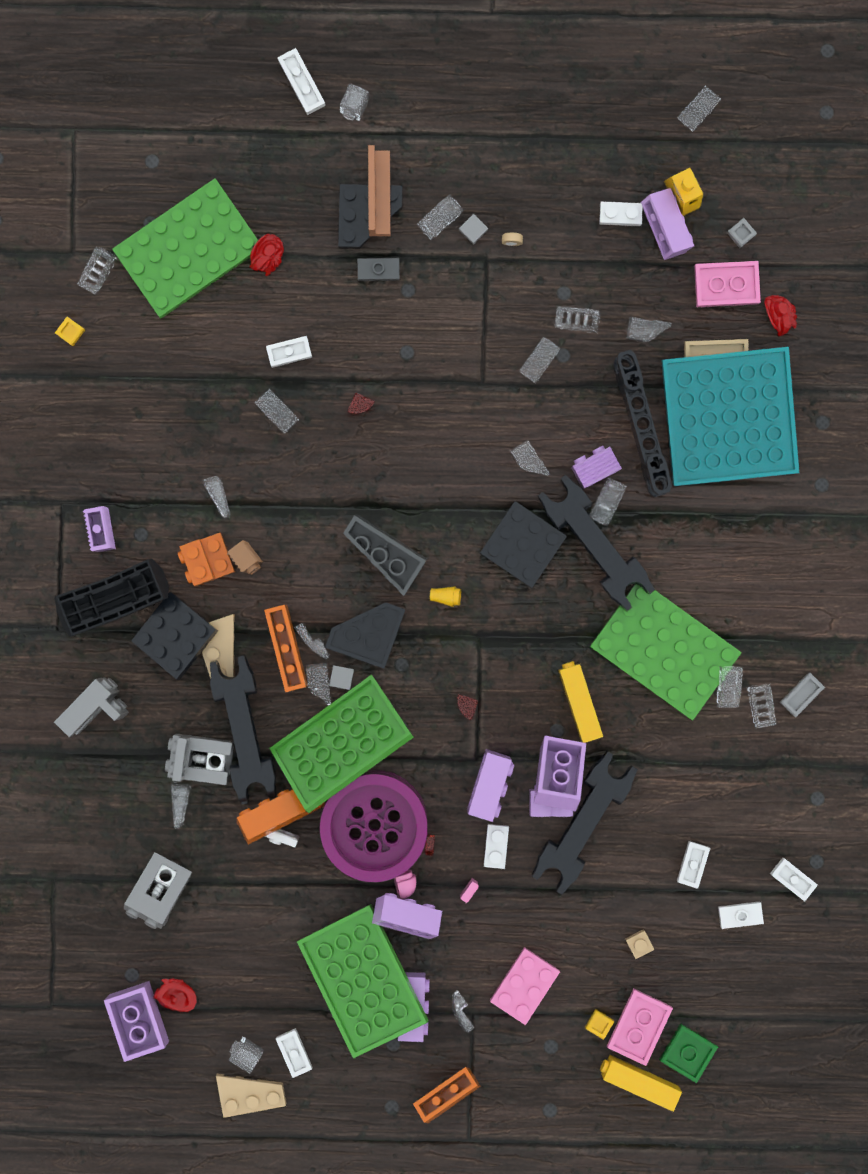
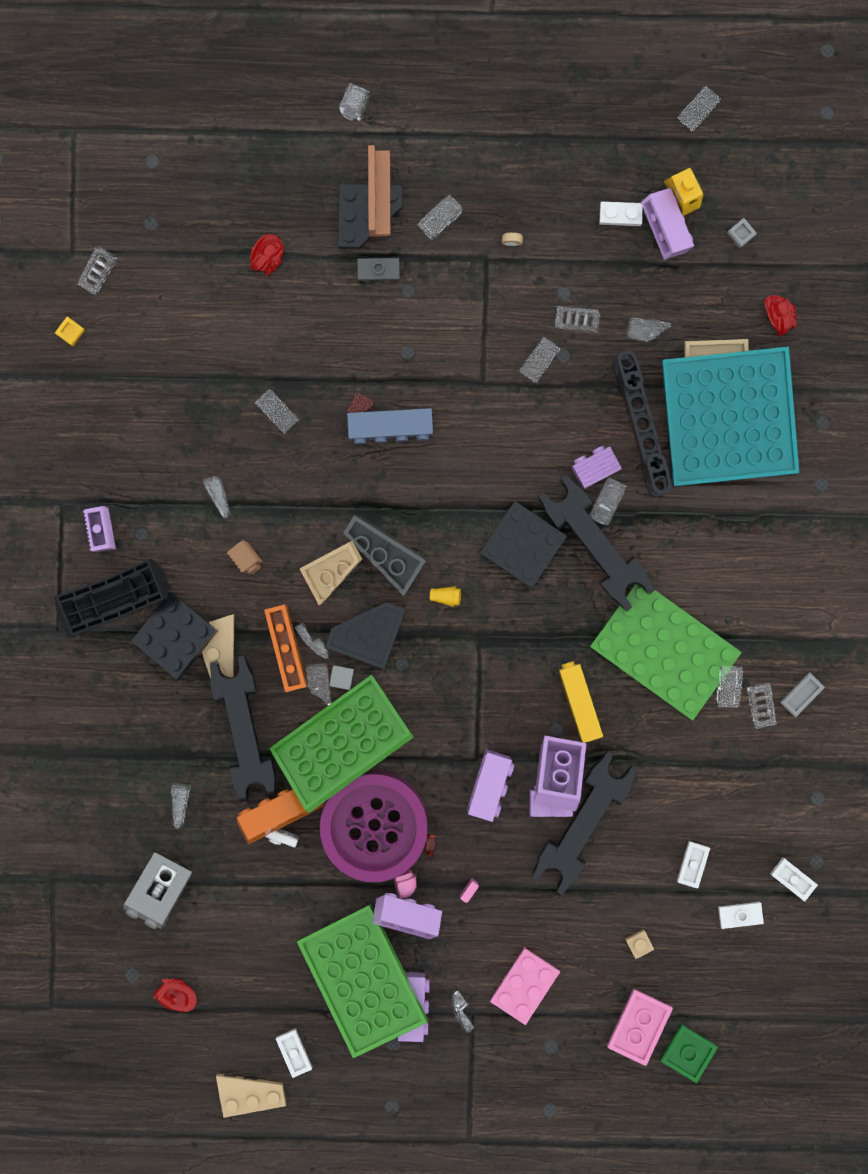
(89, 704): light grey brick -> none
(136, 1021): lavender brick -> none
(180, 761): light grey brick -> none
(187, 248): bright green plate -> none
(206, 559): orange plate -> none
(245, 1054): clear brick -> none
(289, 351): white plate -> none
(301, 81): white plate -> none
(330, 570): none -> tan wing
(389, 425): none -> sand blue brick
(446, 1095): orange brick -> none
(466, 705): clear red tile -> none
(473, 229): light grey tile -> none
(496, 846): white plate -> none
(528, 458): clear slope -> none
(599, 1024): yellow tile -> none
(640, 1082): yellow brick -> none
(727, 284): bright pink plate -> none

